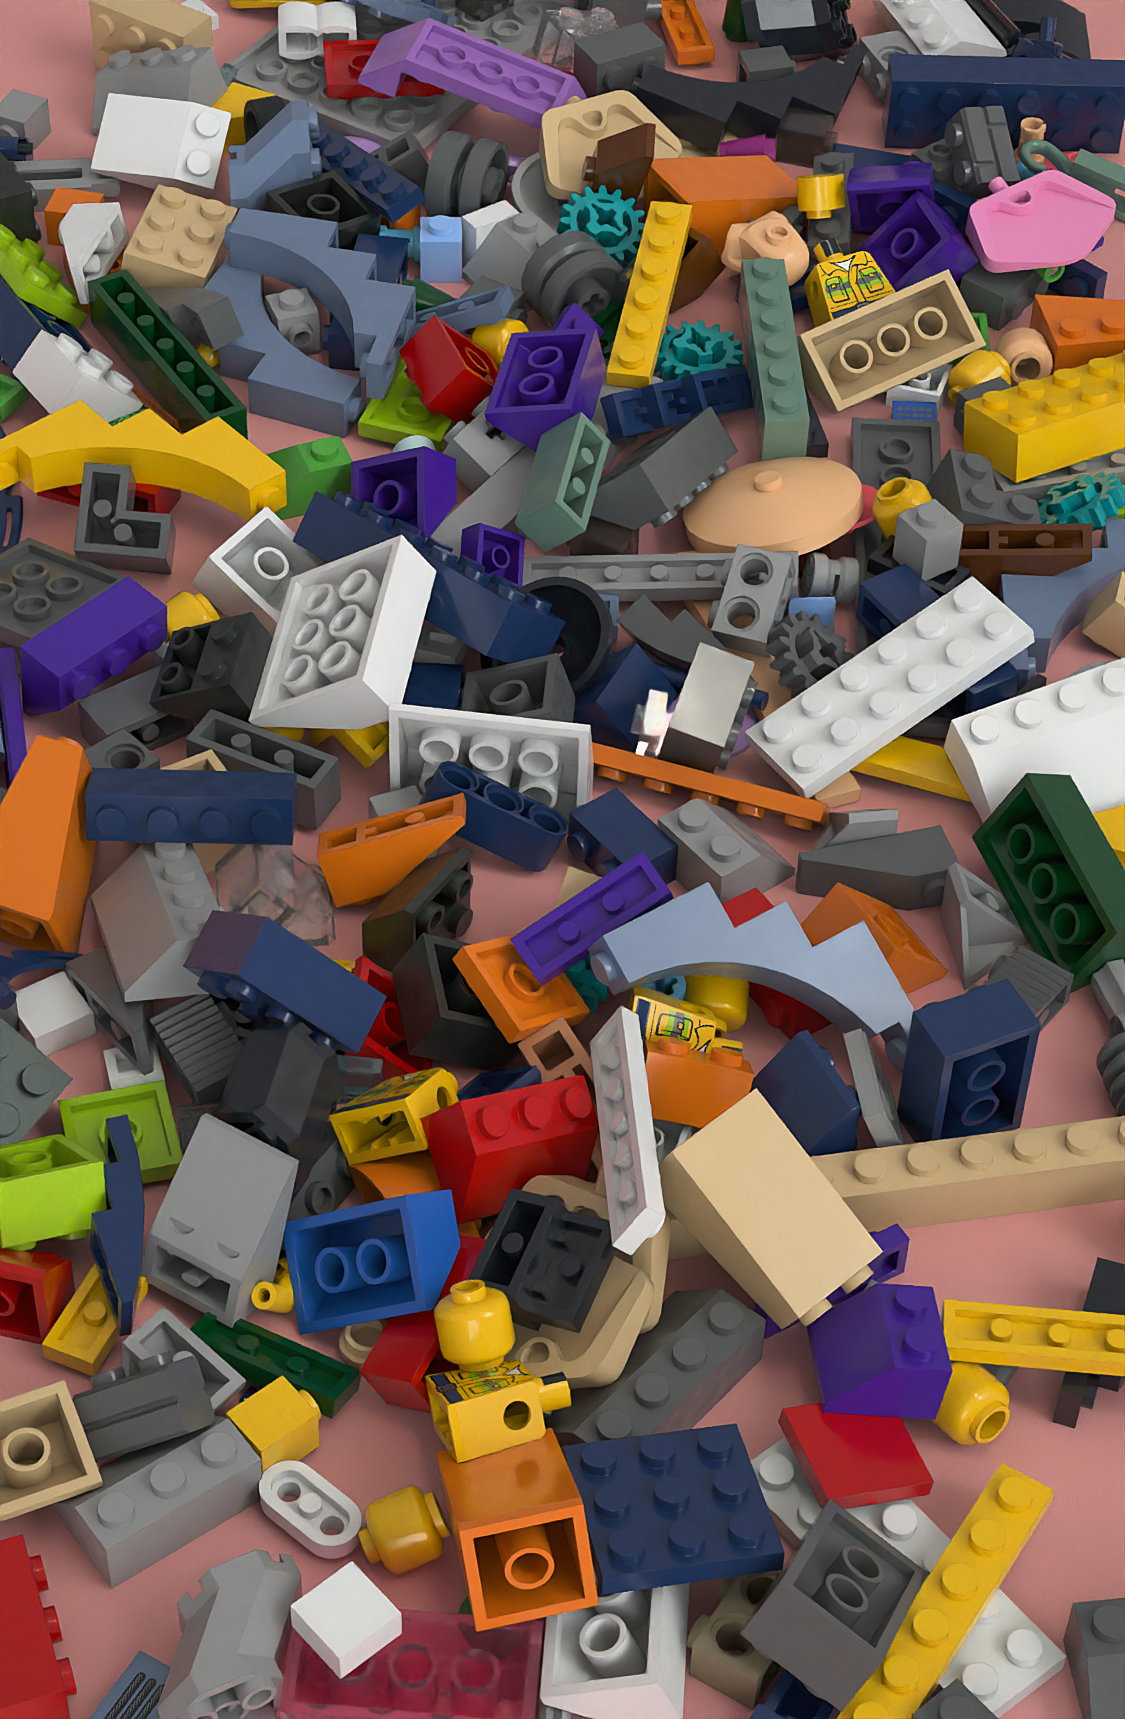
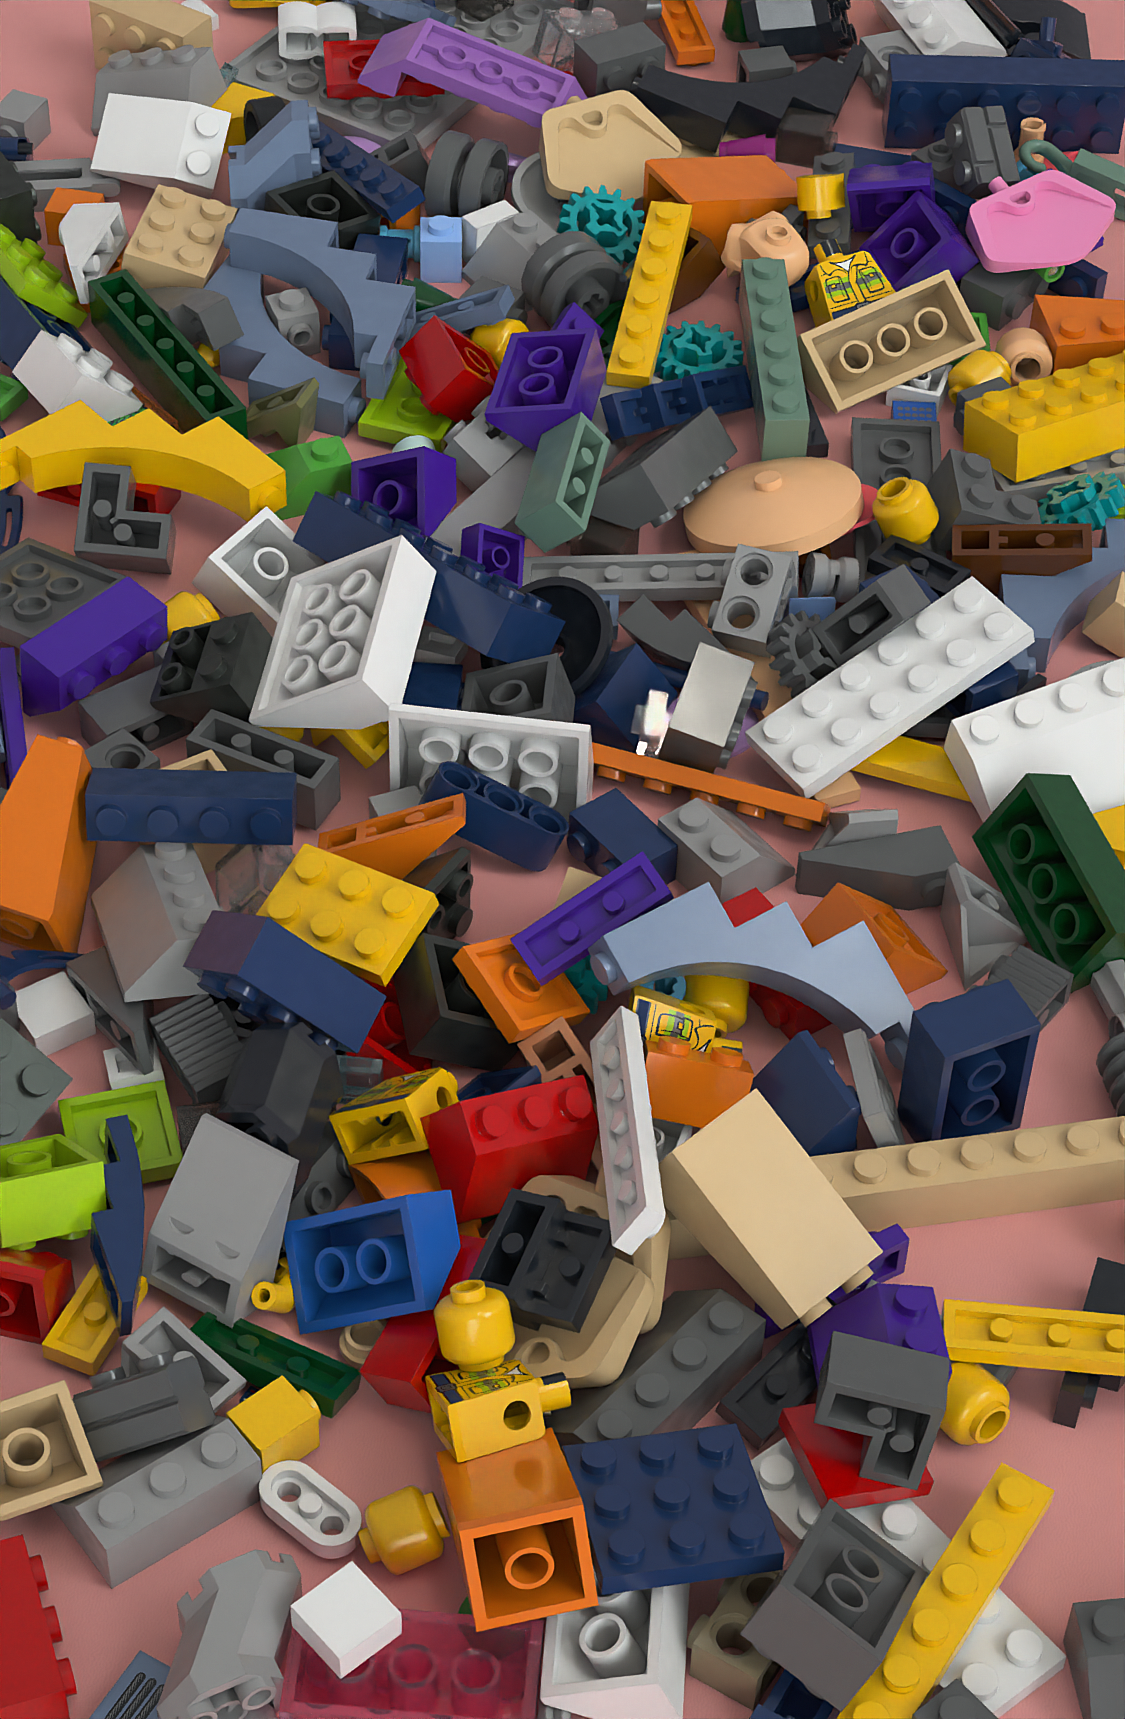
(287, 412): none -> olive slope
(350, 912): none -> yellow plate
(621, 162): reddish brown slope -> none
(777, 1382): none -> black plate
(871, 614): none -> dark grey brick
(887, 1396): none -> dark grey brick
(928, 539): light grey brick -> none

